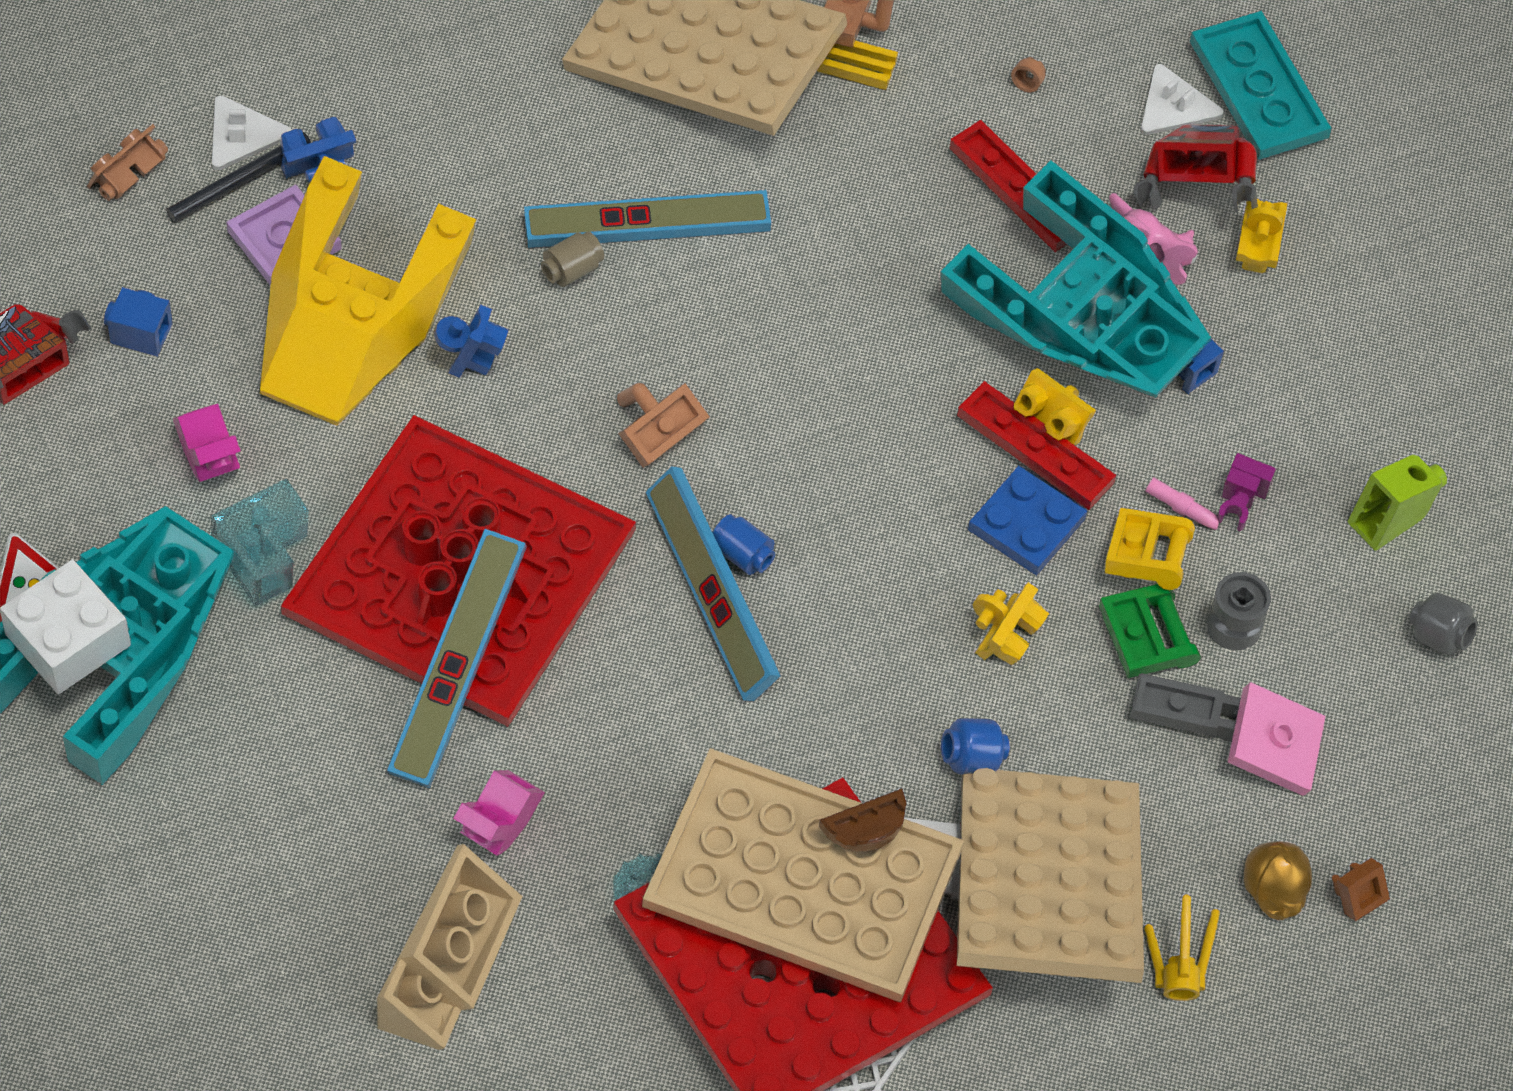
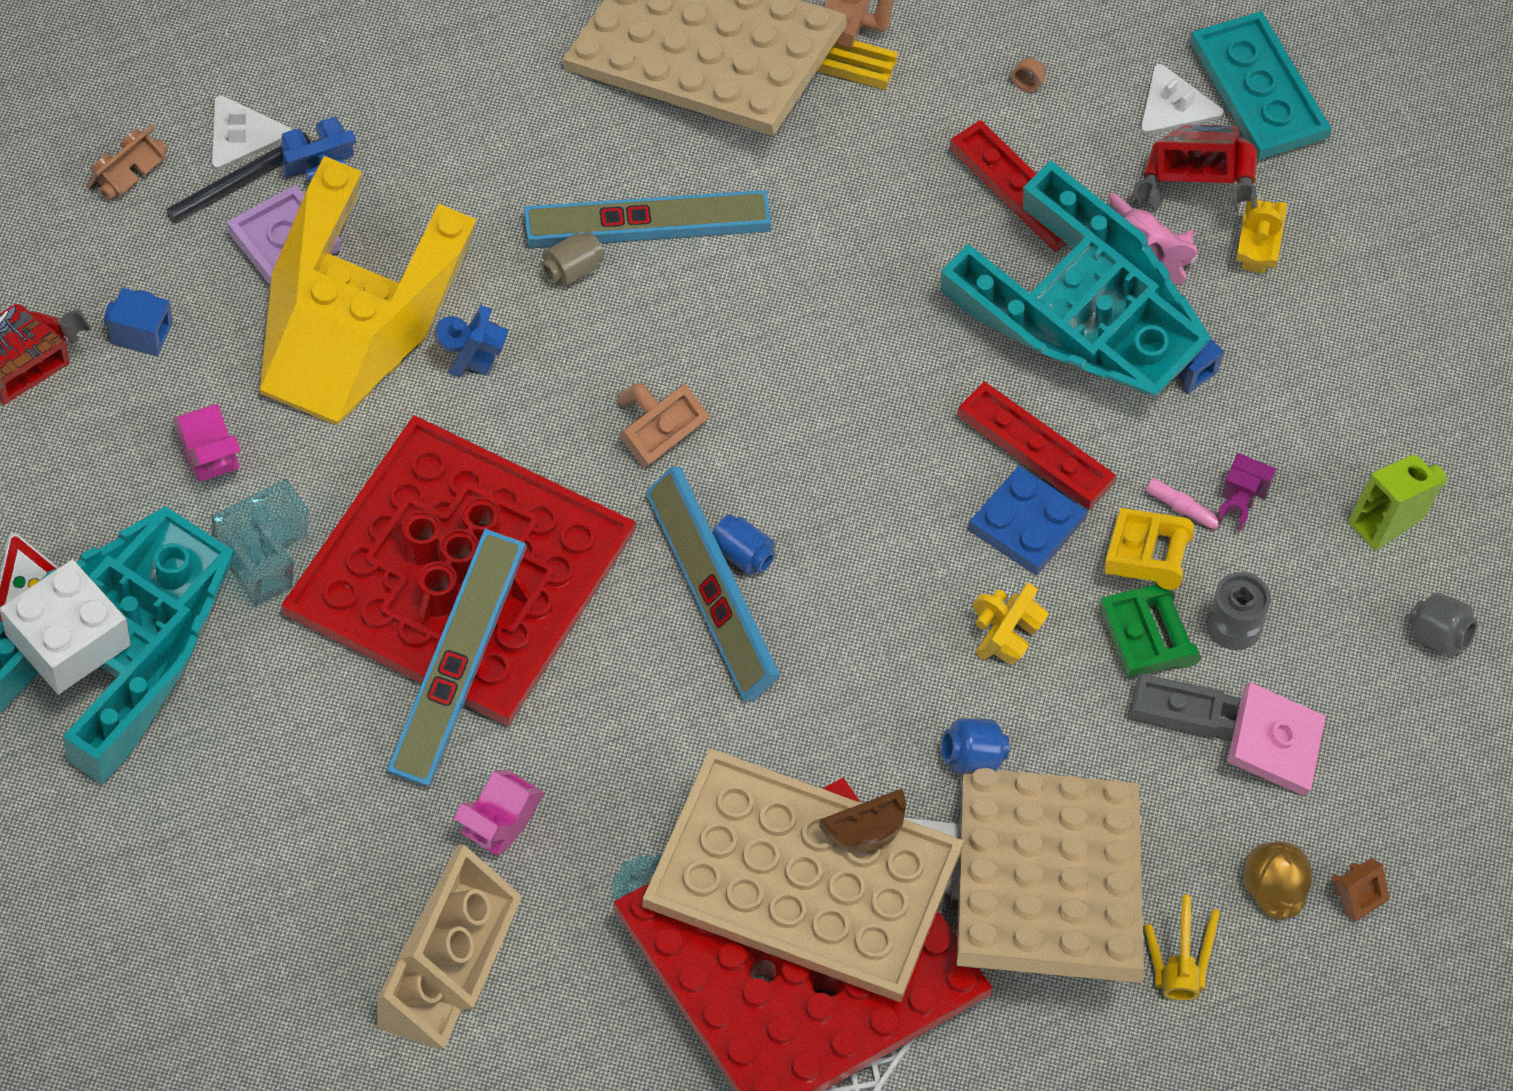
(1055, 406): yellow hips -> none

